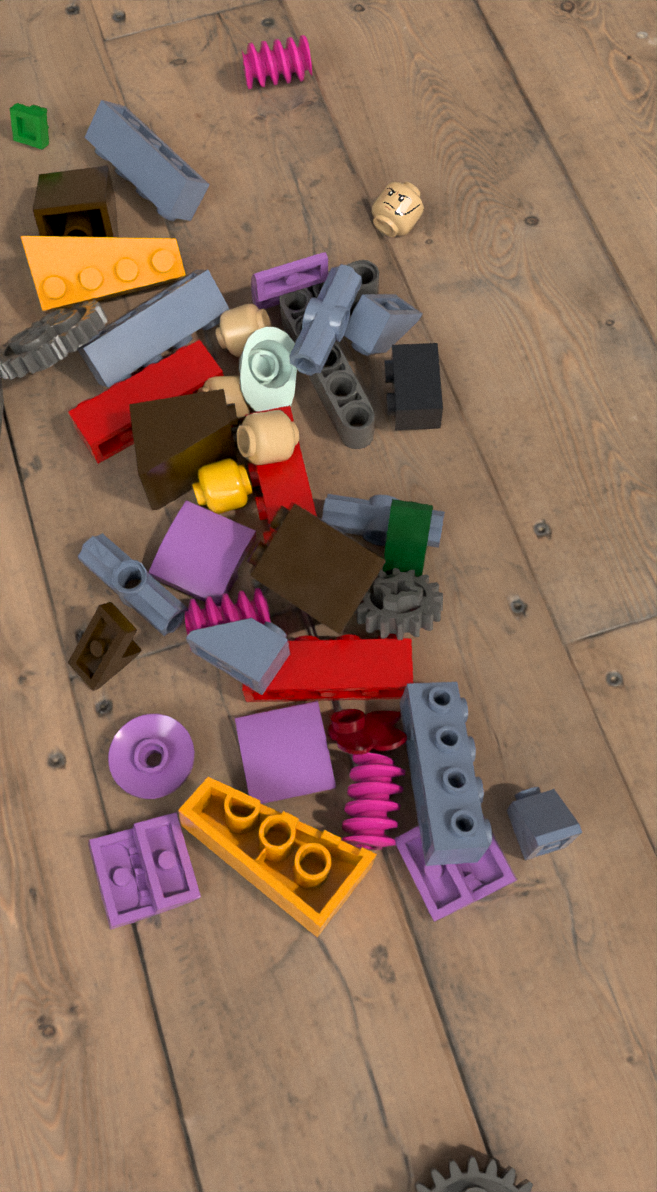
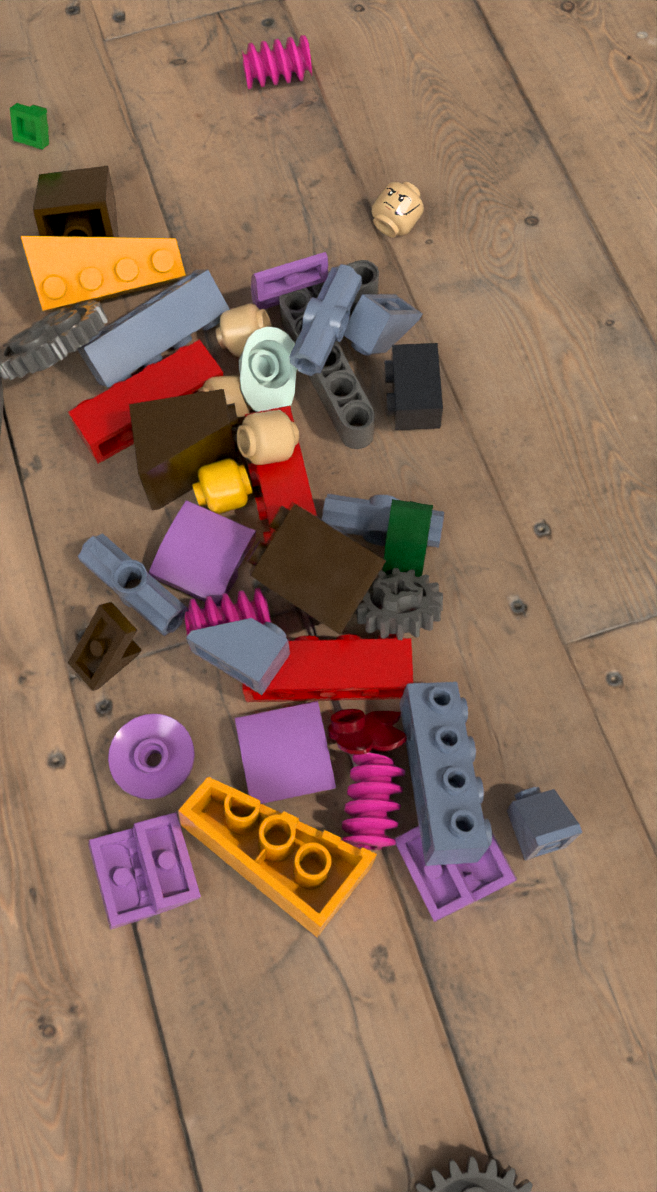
(146, 161): sand blue brick -> none

